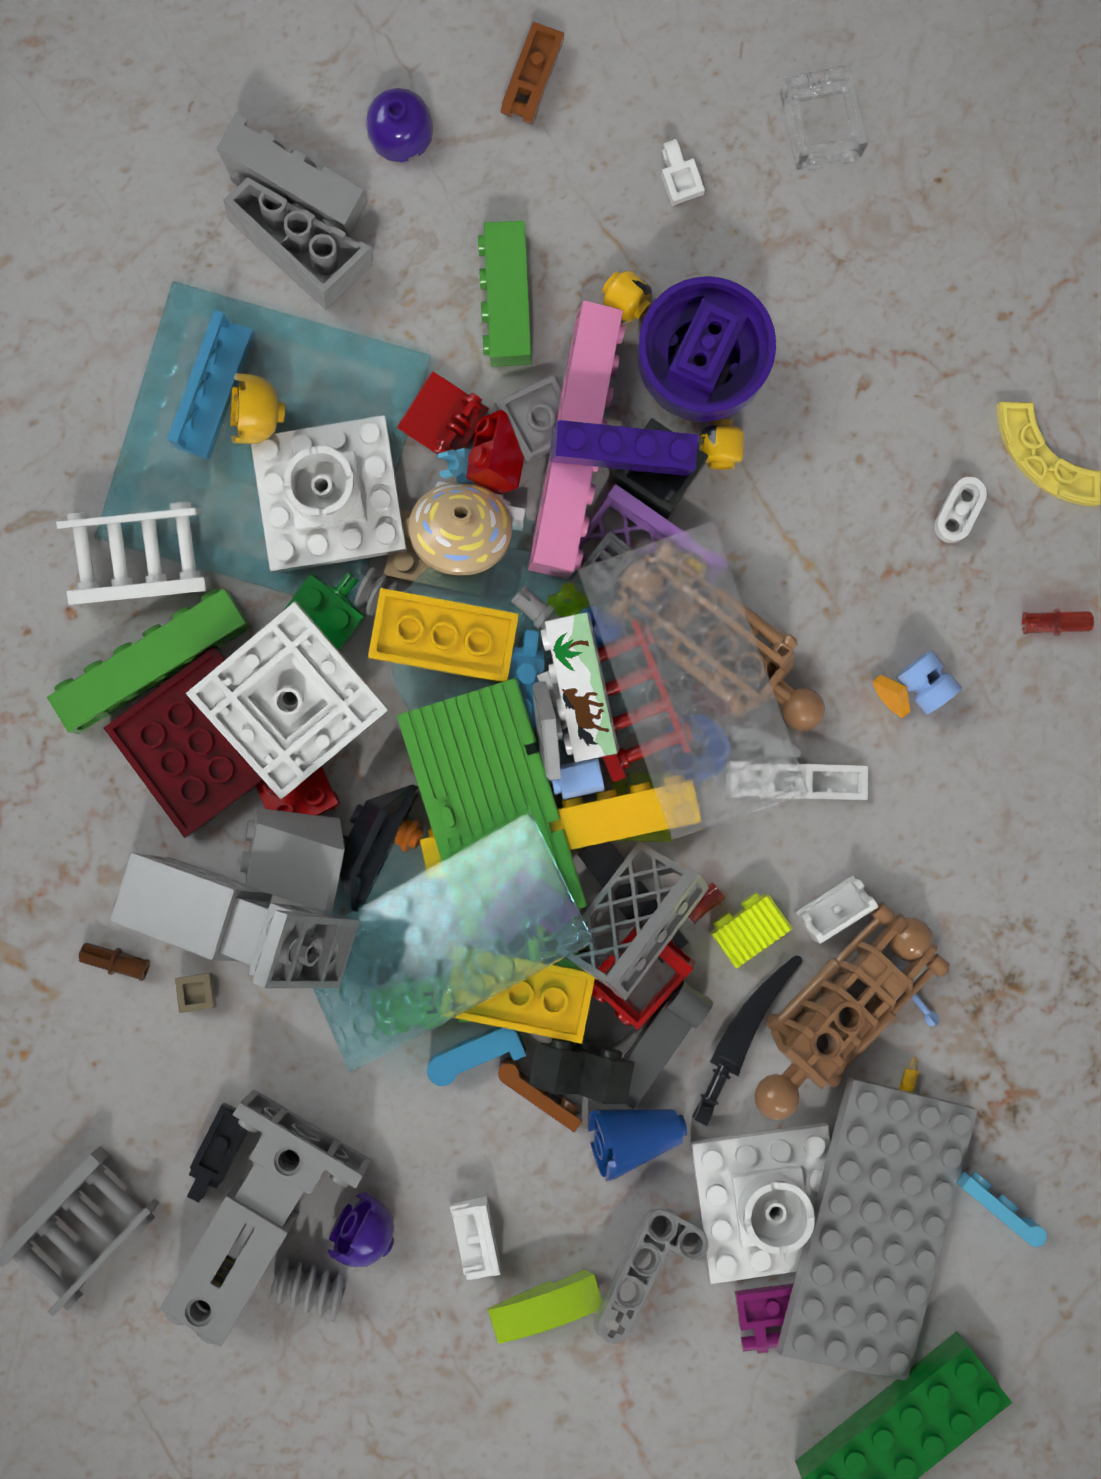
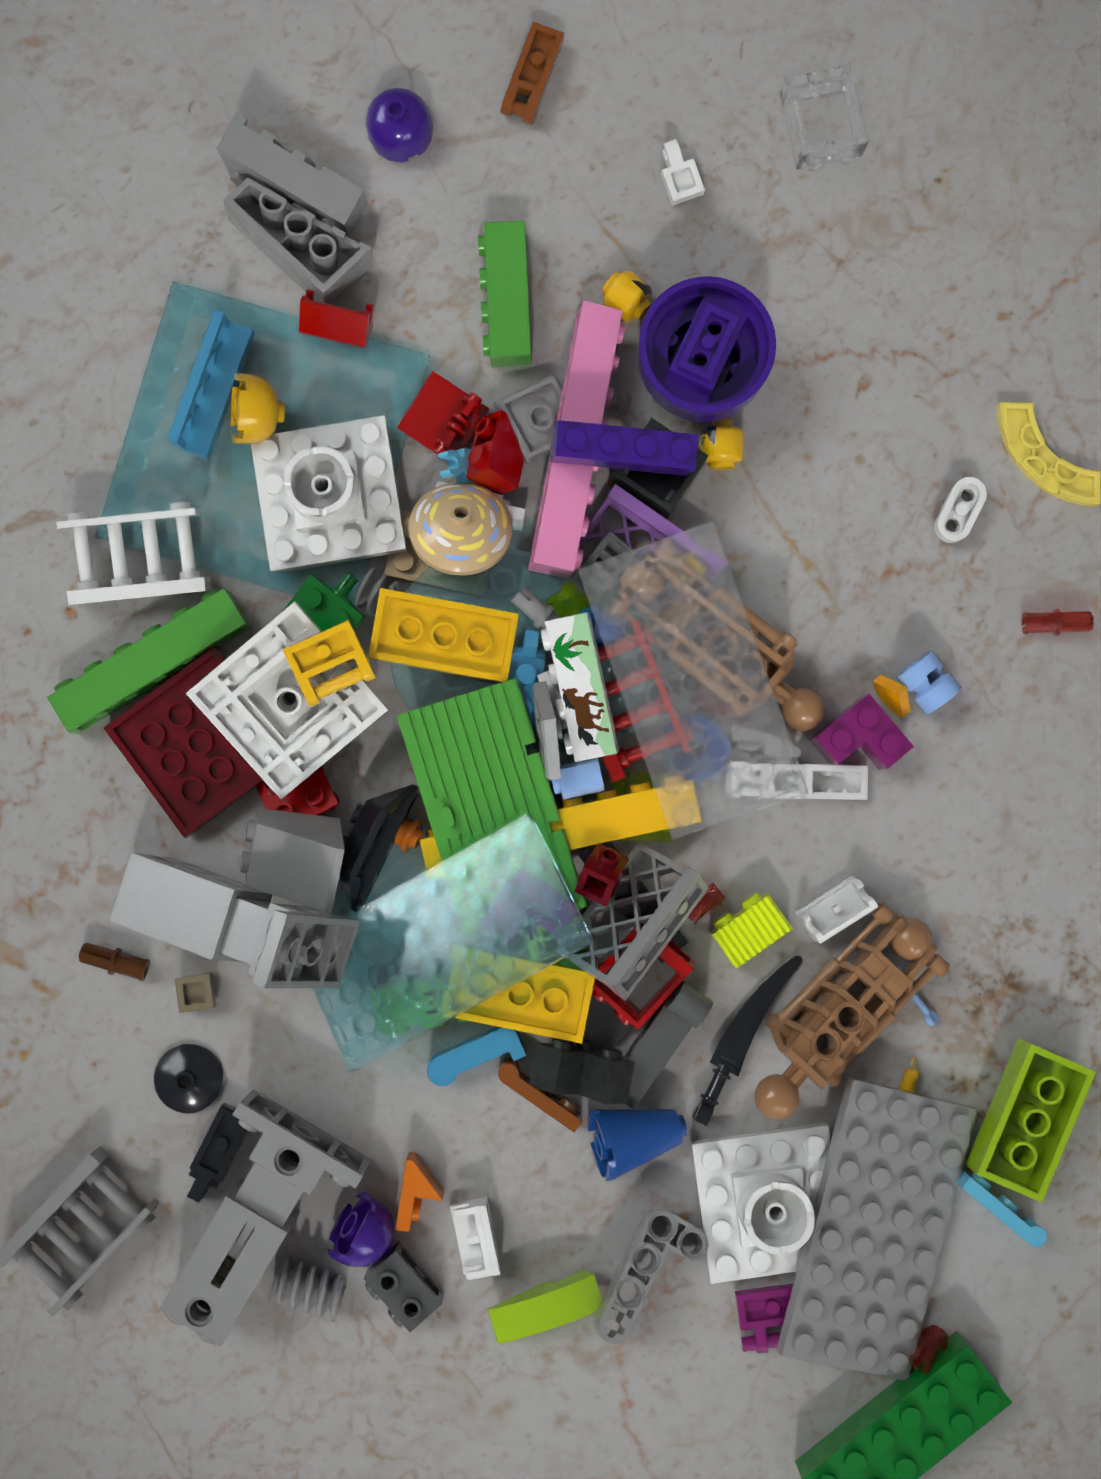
(203, 1071): none -> black dish
(324, 652): none -> yellow plate
(335, 321): none -> red hinge
(403, 1287): none -> dark grey brick
(416, 1183): none -> orange slope
(601, 874): none -> dark red brick
(862, 726): none -> magenta brick
(932, 1342): none -> clear red pin
(1030, 1120): none -> lime brick

